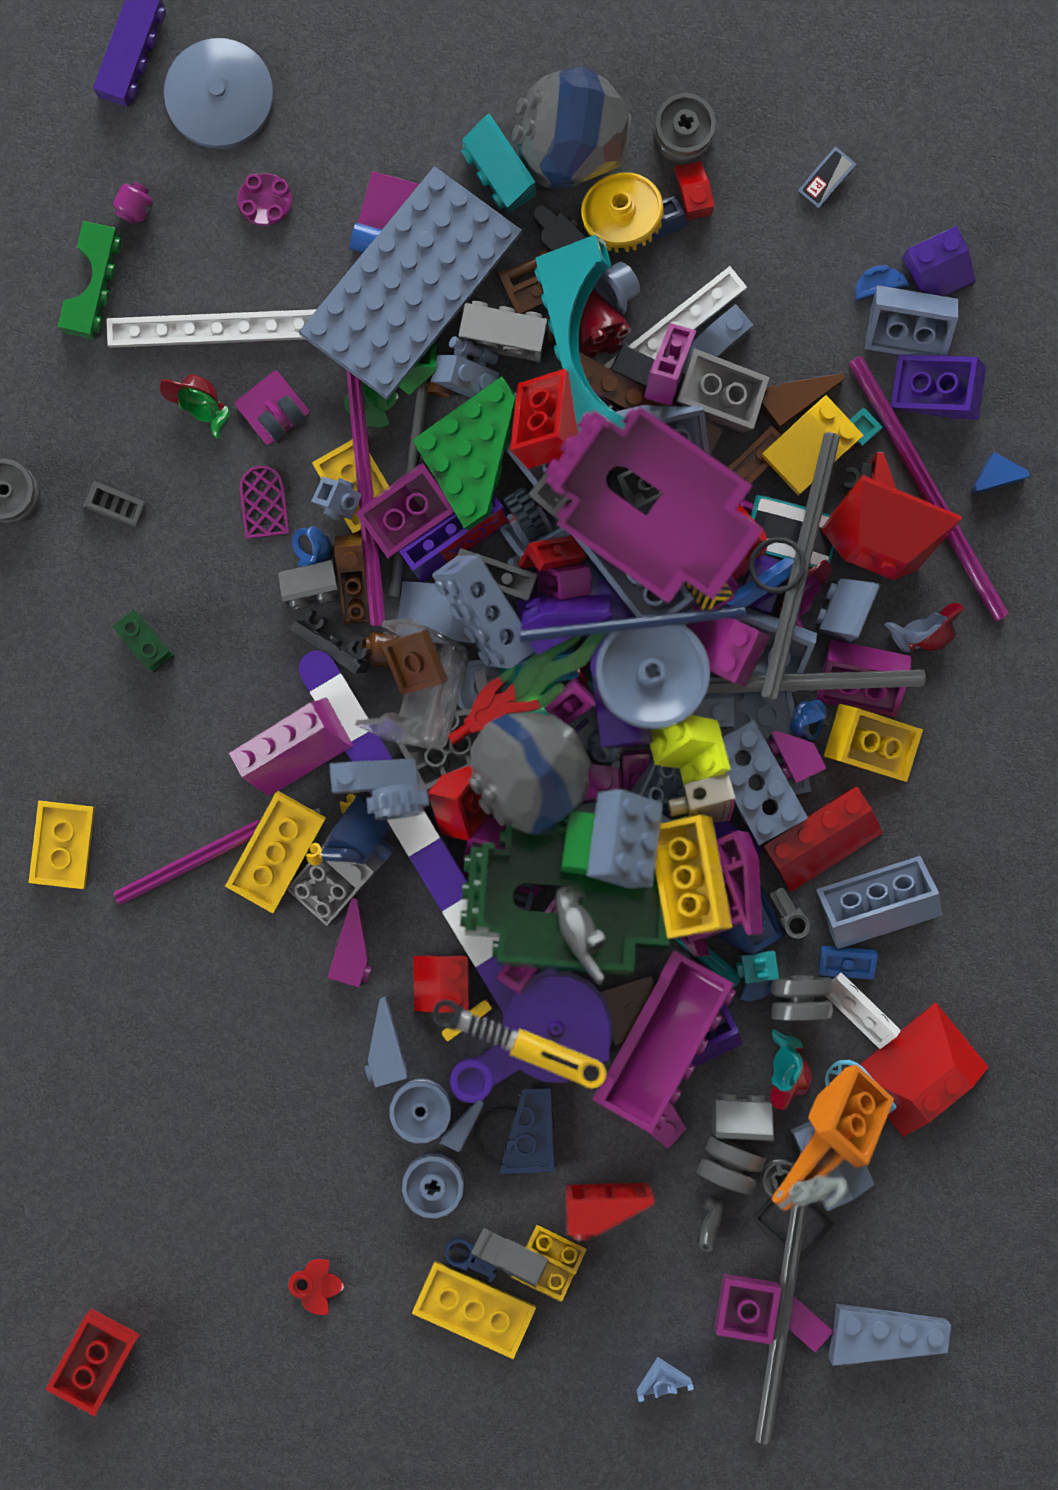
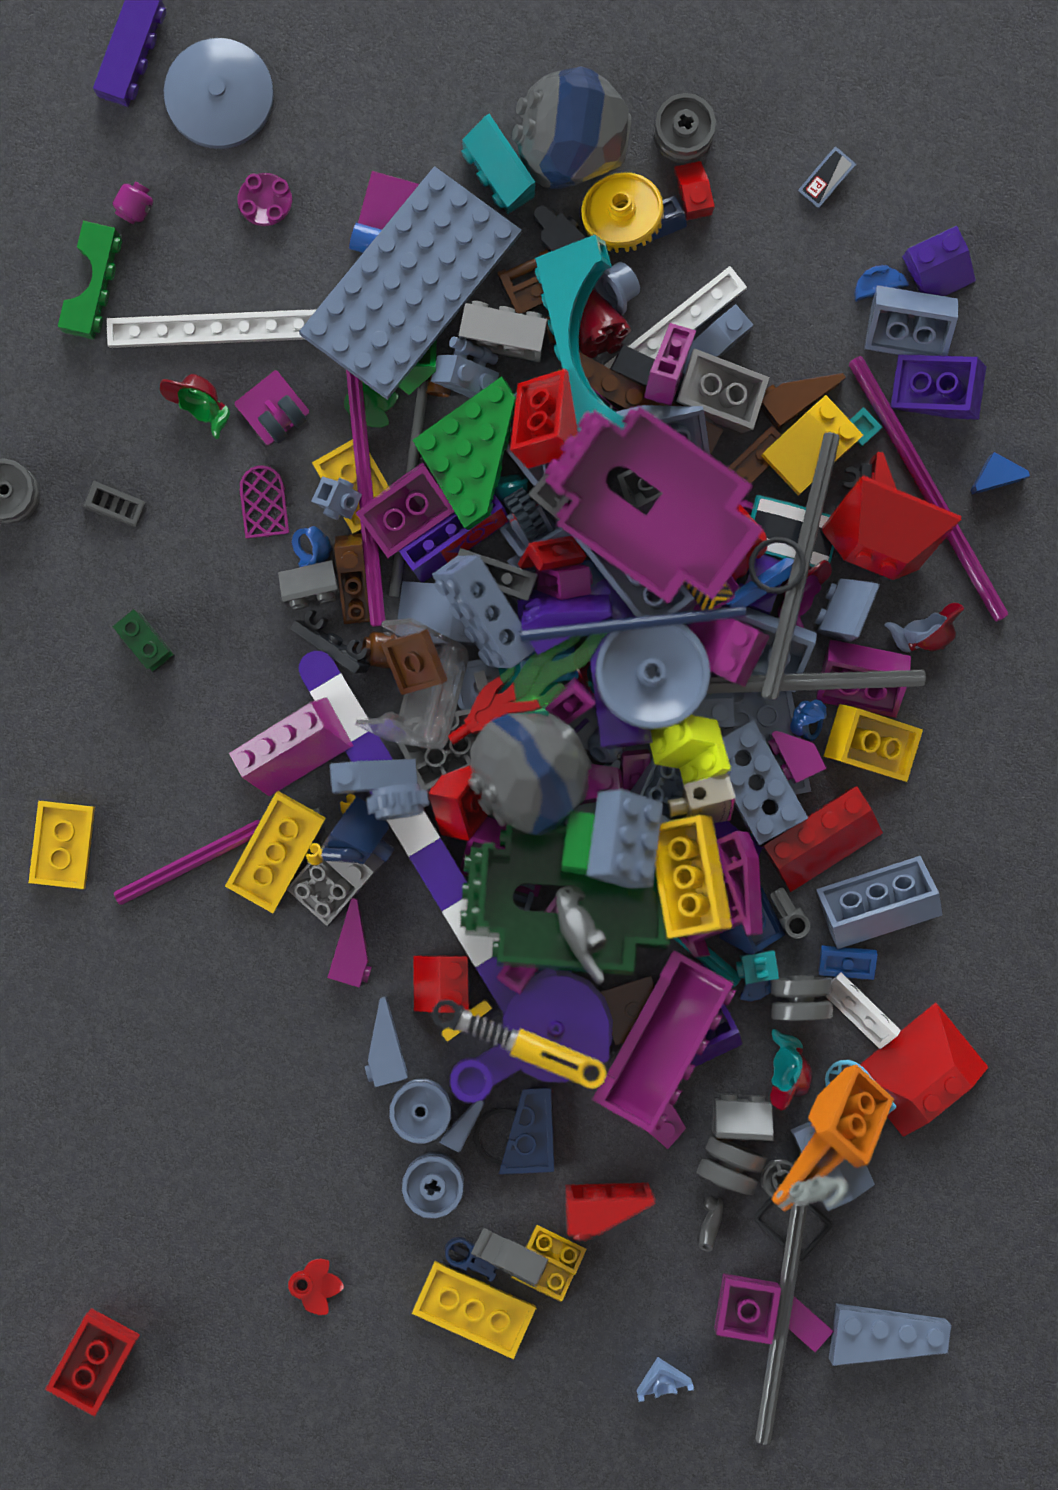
(510, 484): none -> teal brick

